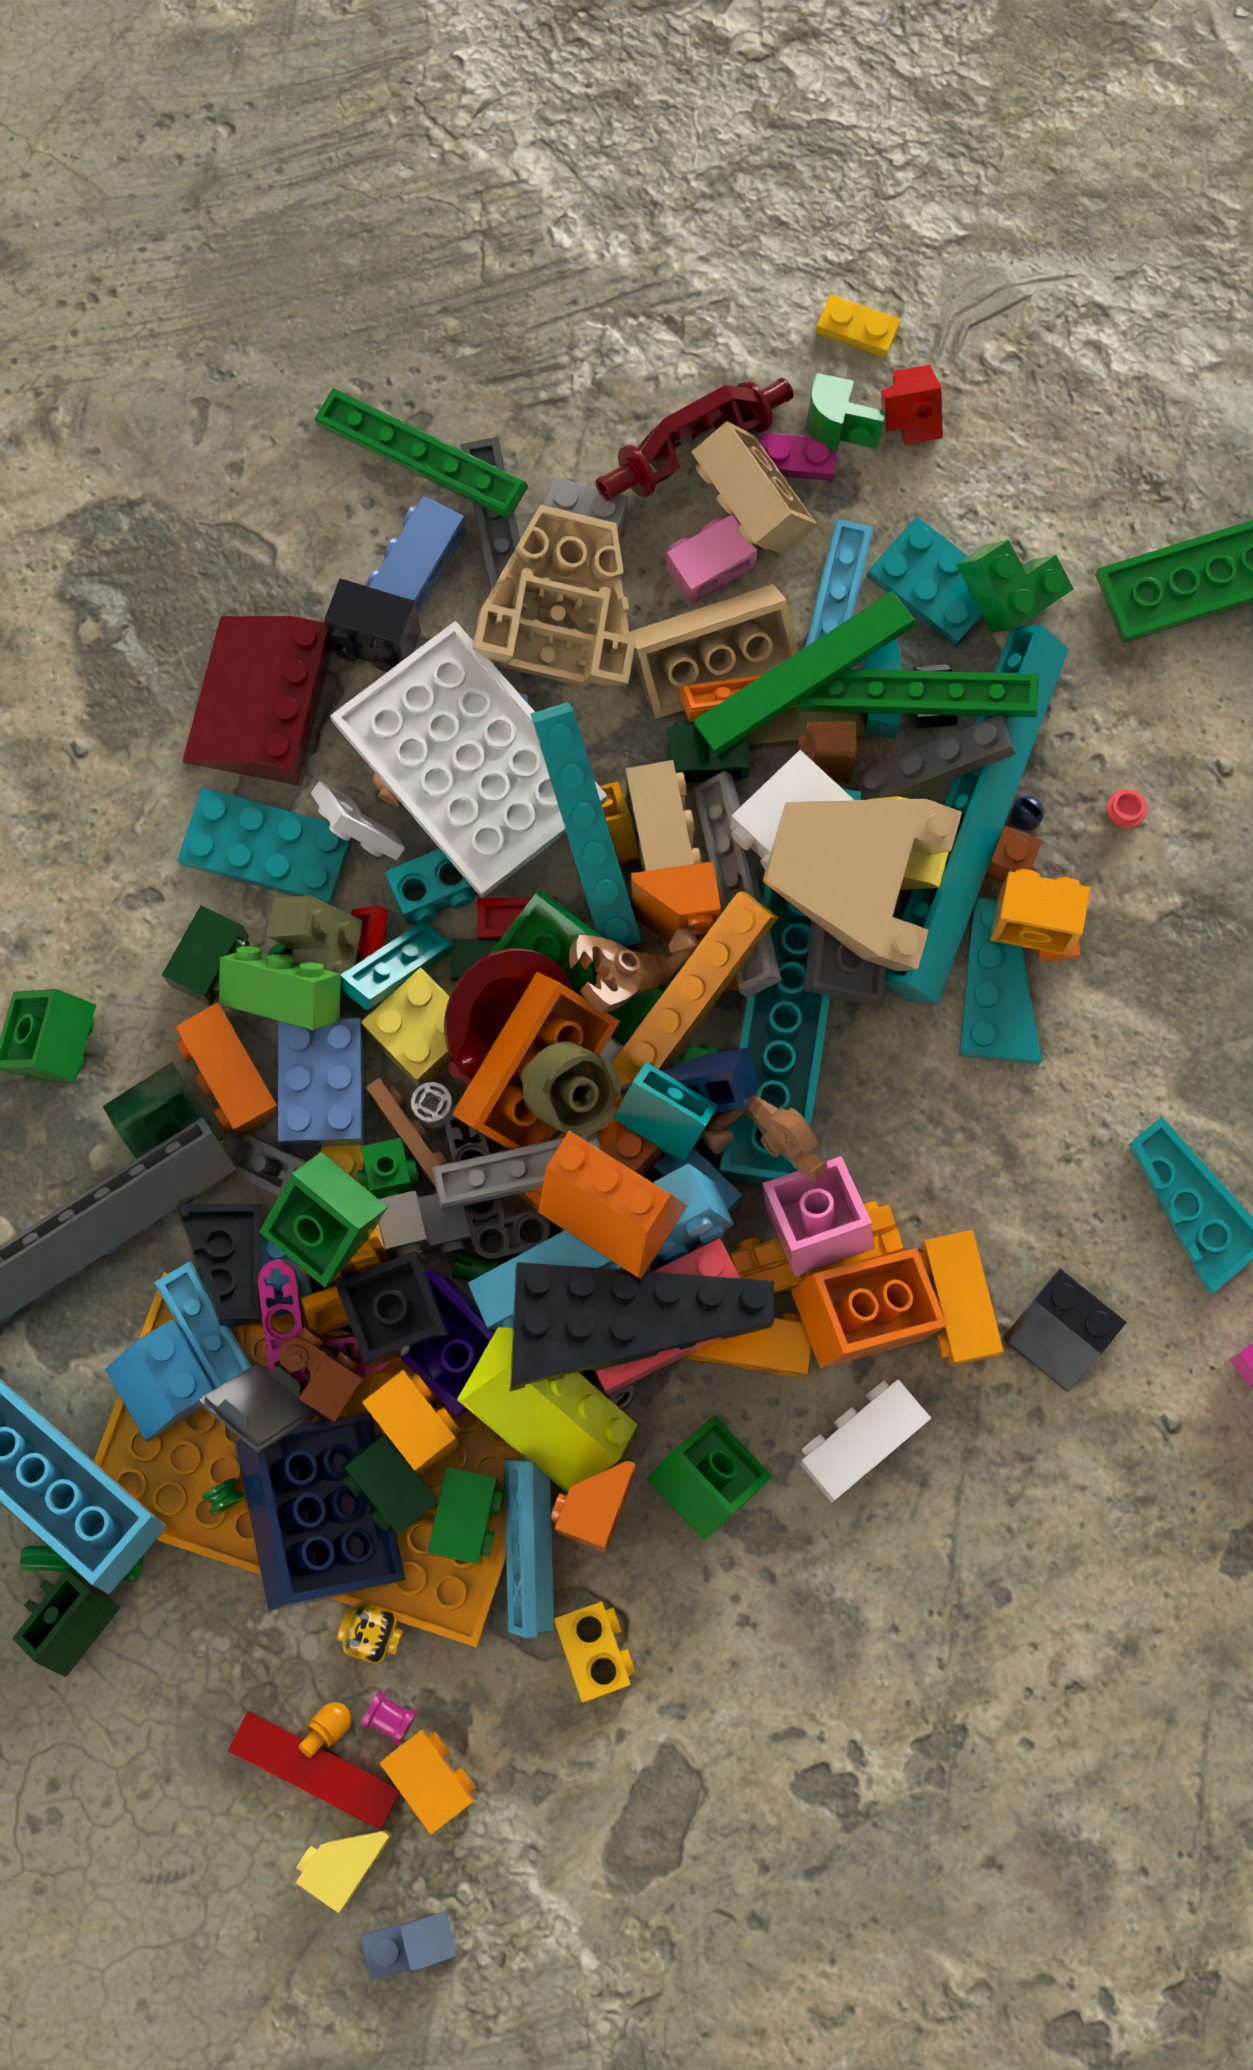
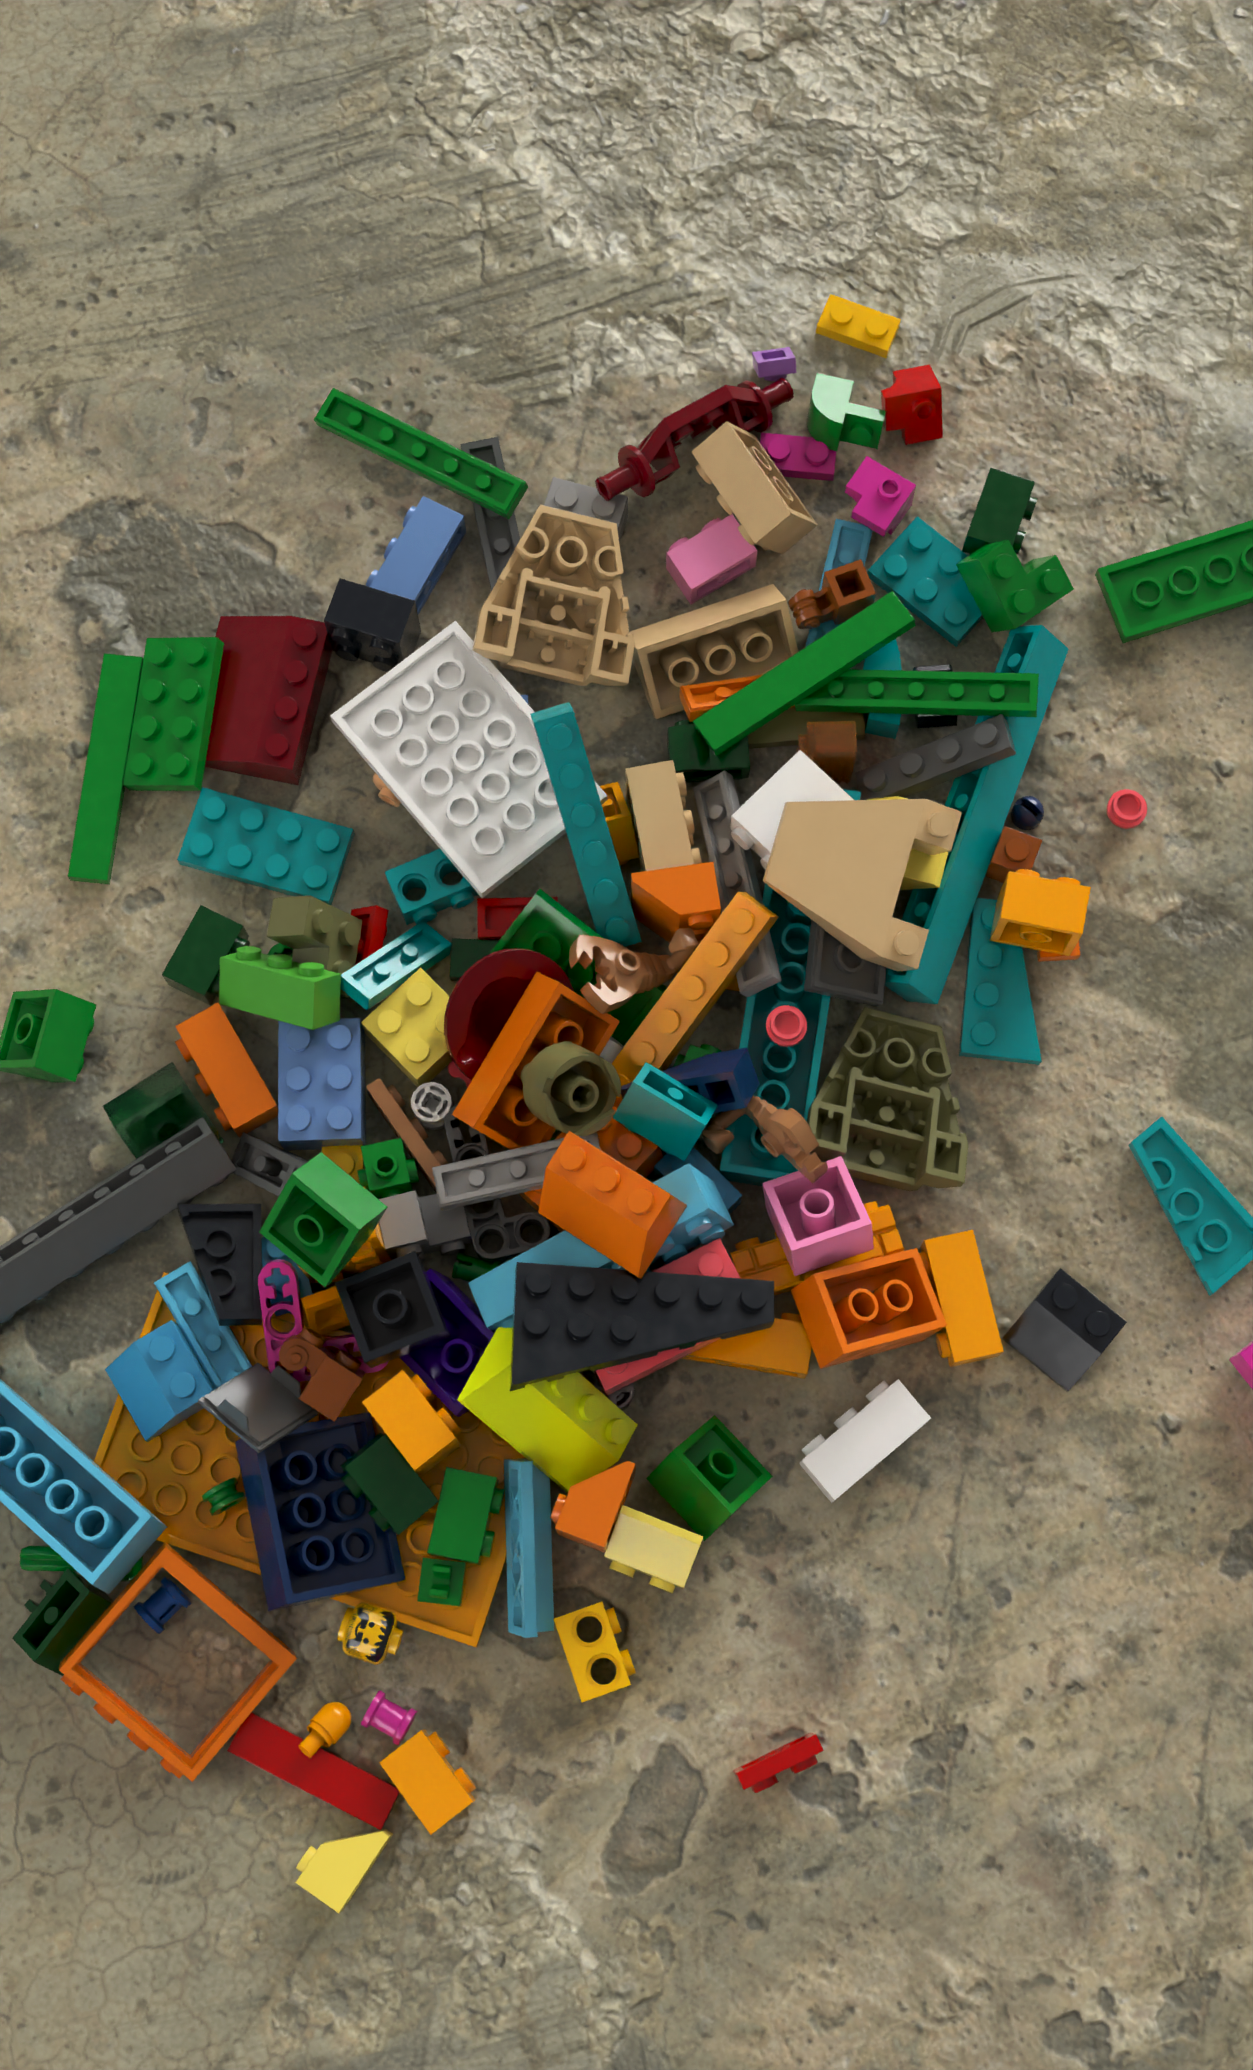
(105, 770): none -> green tile
(142, 1731): none -> orange window
(162, 1605): none -> blue bush
(173, 714): none -> green plate
(349, 822): white plate -> none
(408, 1945): sand blue slope -> none
(442, 1582): none -> green tile
(652, 1548): none -> light yellow slope
(774, 363): none -> medium lavender plate
(786, 1026): none -> coral plate
(794, 1755): none -> red plate
(842, 596): none -> dark orange brick
(880, 496): none -> dark pink brick
(891, 1106): none -> olive wedge
(1000, 511): none -> dark green brick

